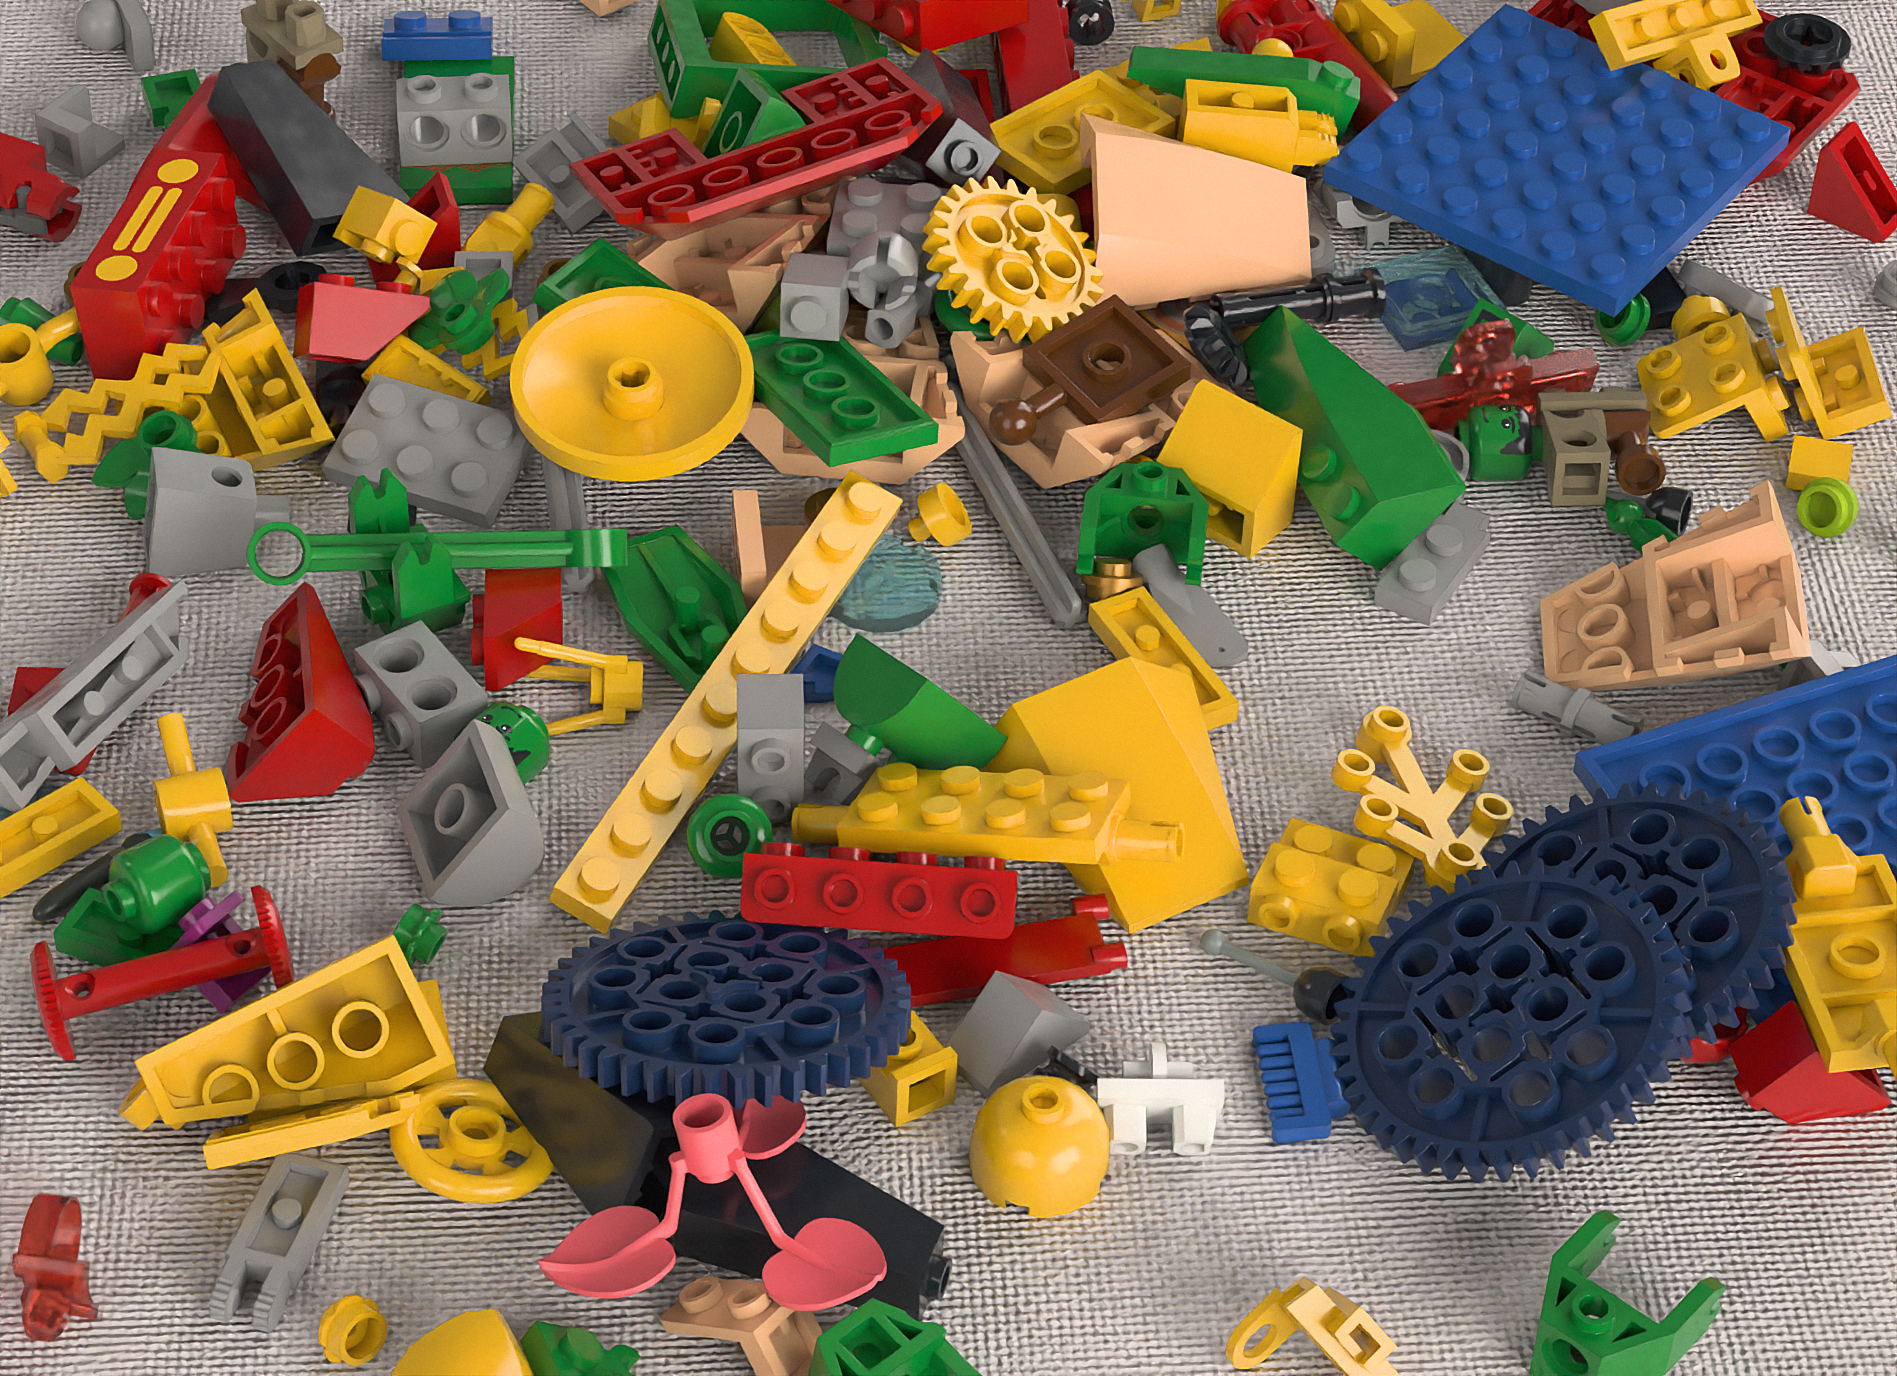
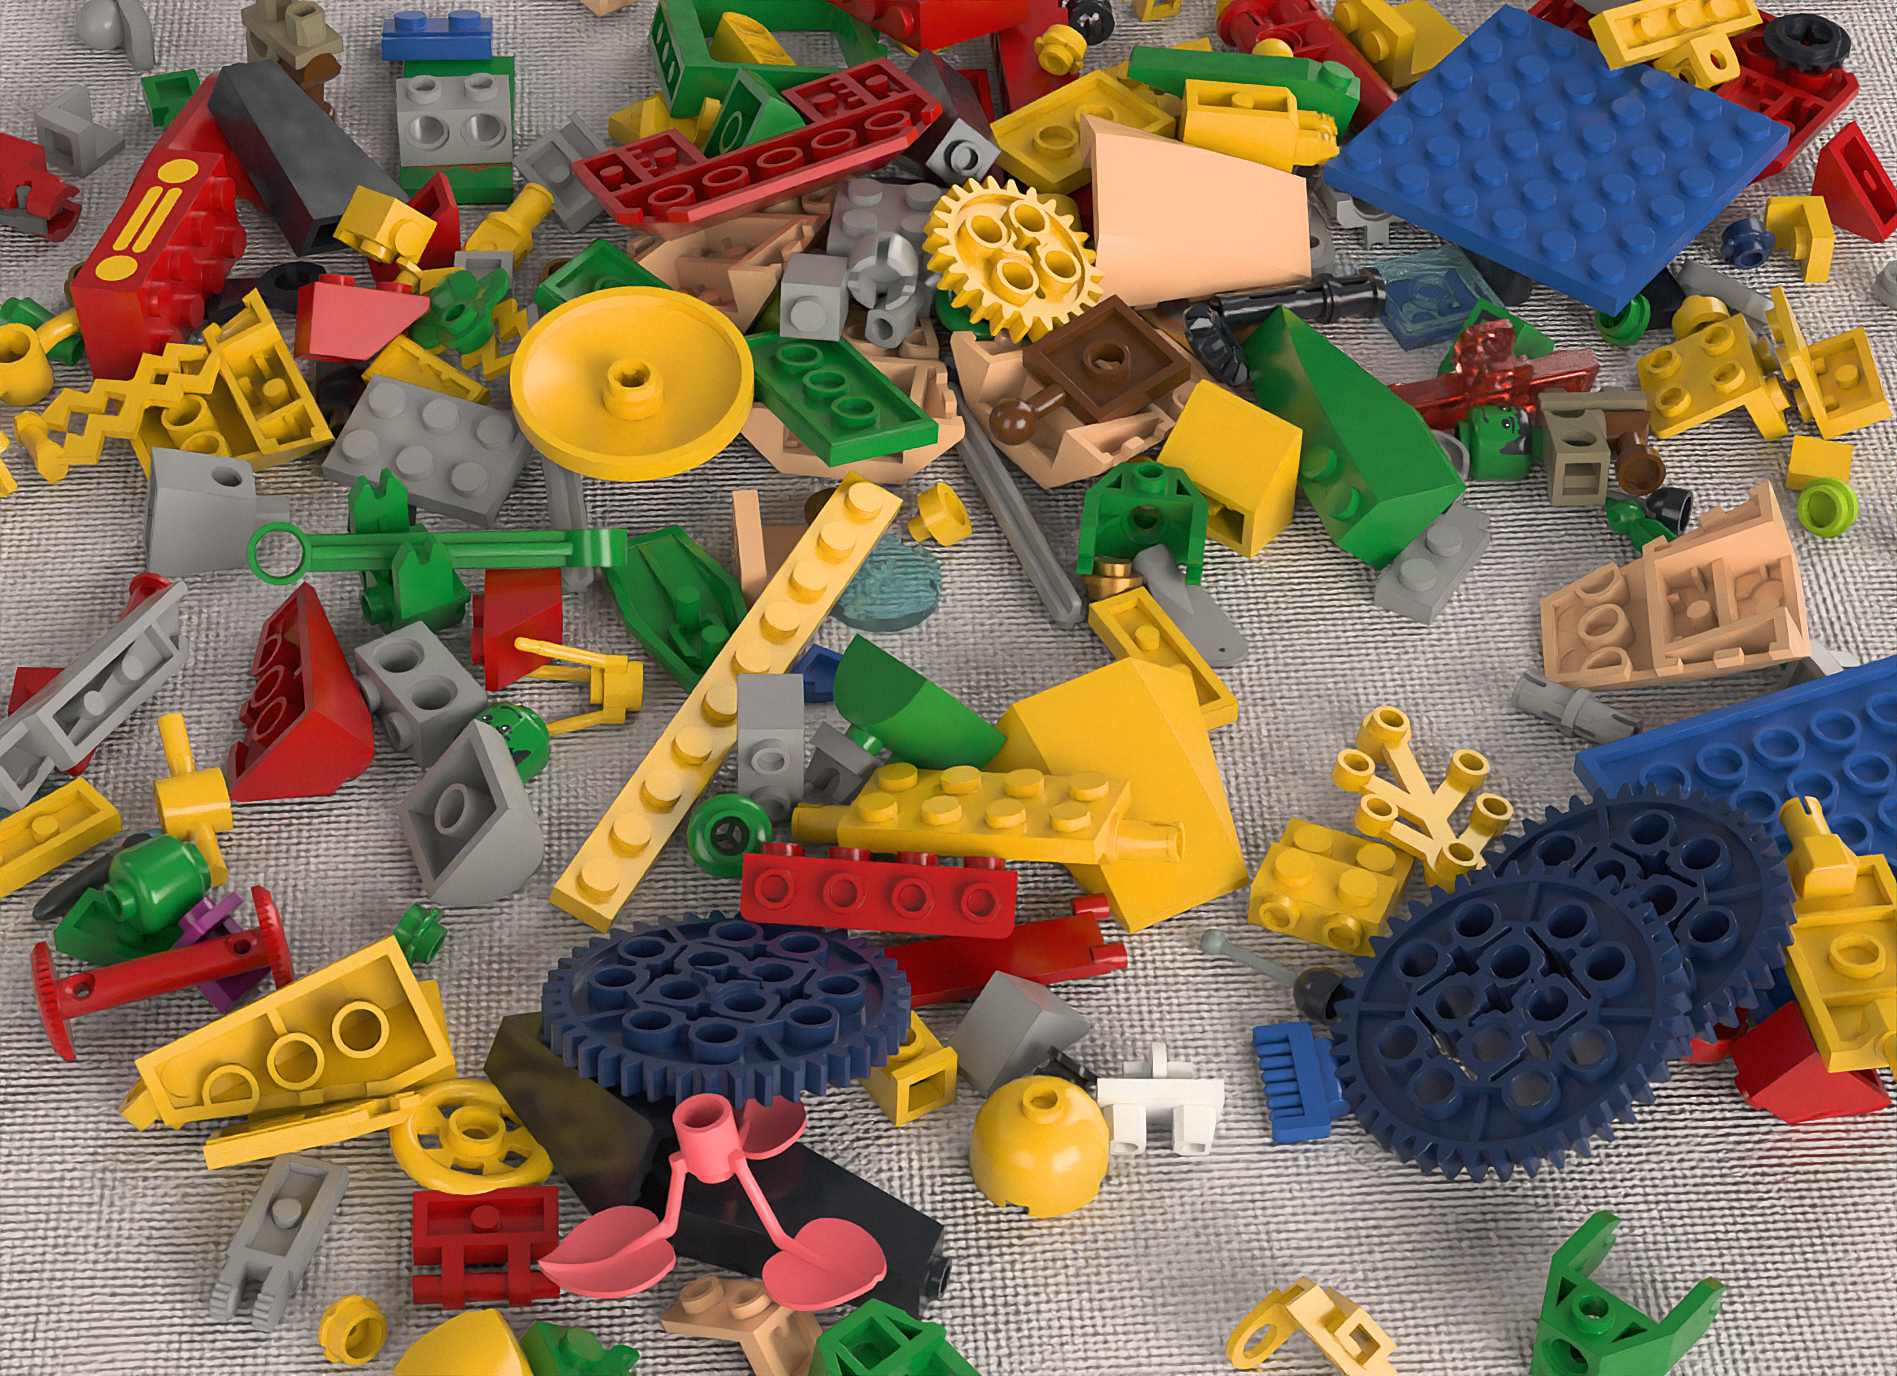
(49, 1267): clear red piece -> none
(130, 459): green plate -> none
(484, 1228): none -> red plate
(1061, 50): none -> yellow plate
(1747, 244): none -> dark blue plate
(1806, 230): none -> yellow bracket

